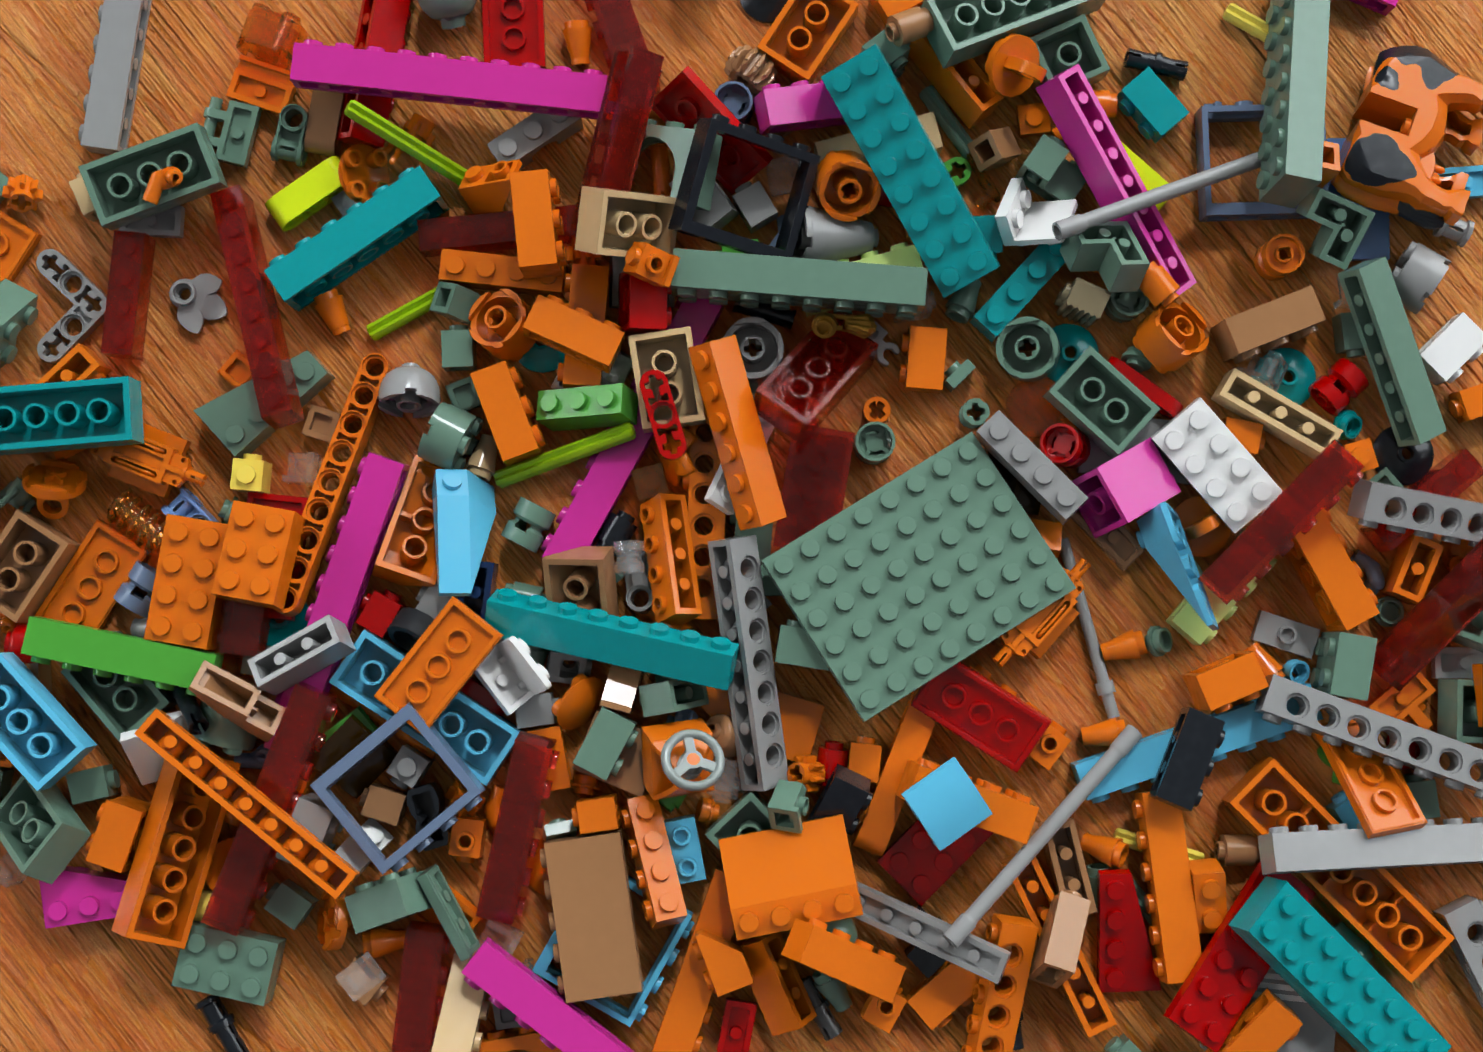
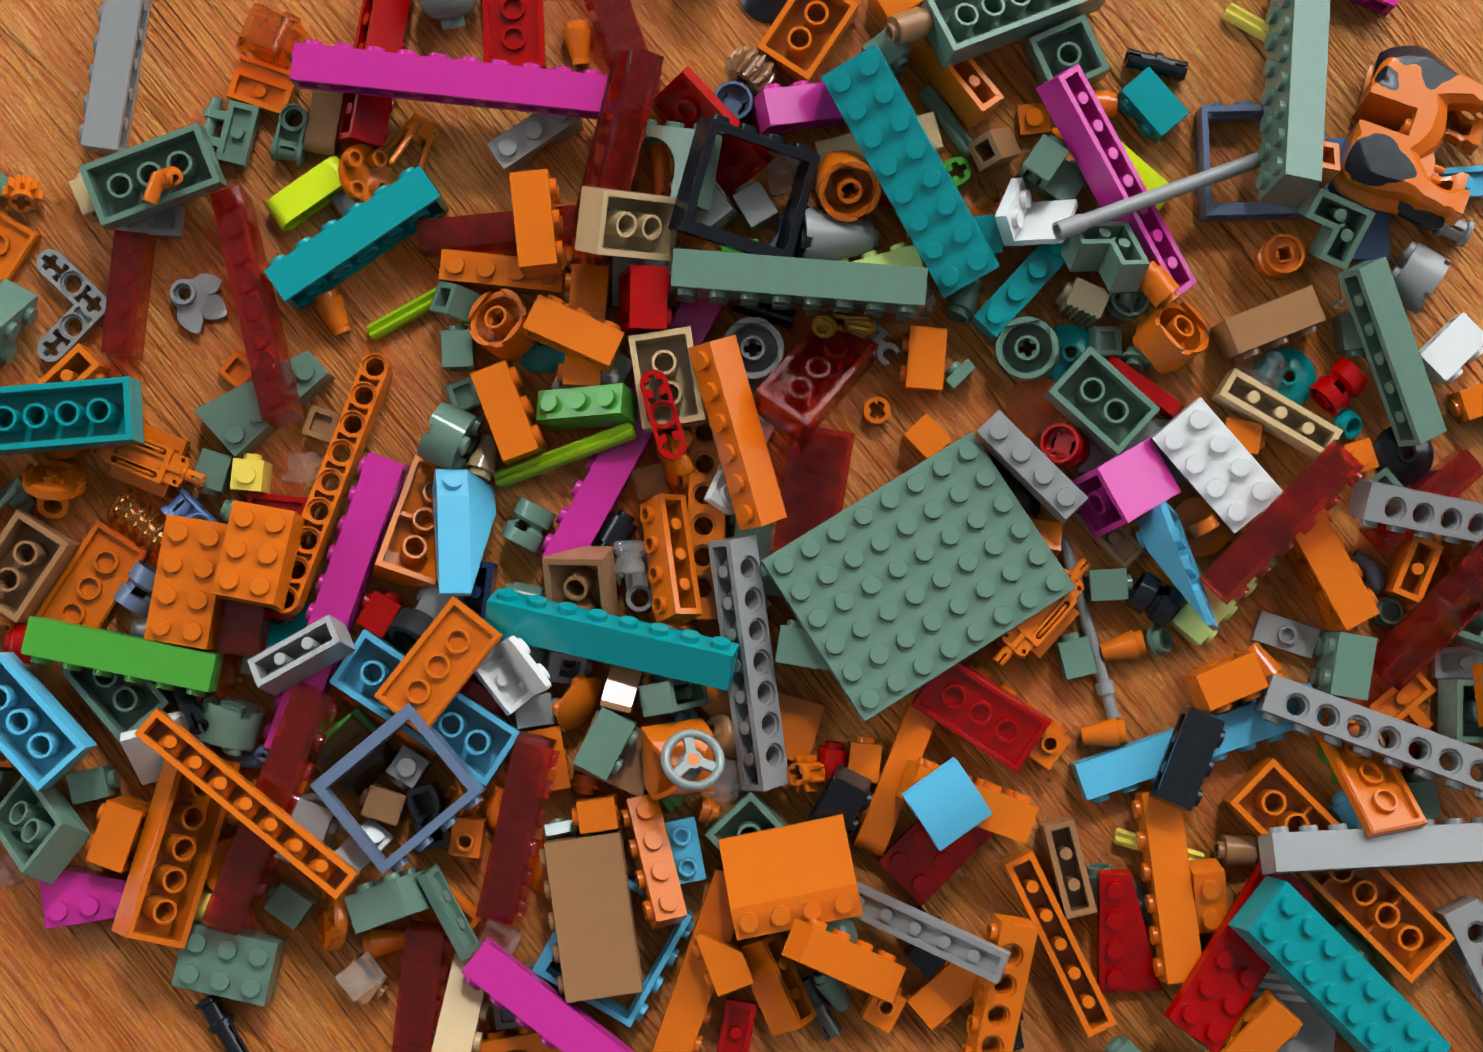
(218, 472): none -> sand green brick
(237, 701): medium nougat slope -> none
(405, 141): lime axle -> none
(409, 391): light grey cylinder -> none
(488, 186): orange slope -> none
(650, 264): orange brick -> none
(788, 806): sand green brick -> none
(874, 443): sand green wheel -> none
(926, 437): none -> orange brick
(968, 920): light grey piece -> none
(979, 405): sand green bush -> none
(1013, 65): orange tile -> none
(1060, 939): slope -> none
(1074, 656): none -> sand green brick
(1106, 340): none -> sand green tile
(1106, 849): orange cone -> none
(1107, 584): none -> sand green brick
(1155, 600): none -> black wheel
(1299, 668): medium azure hinge -> none

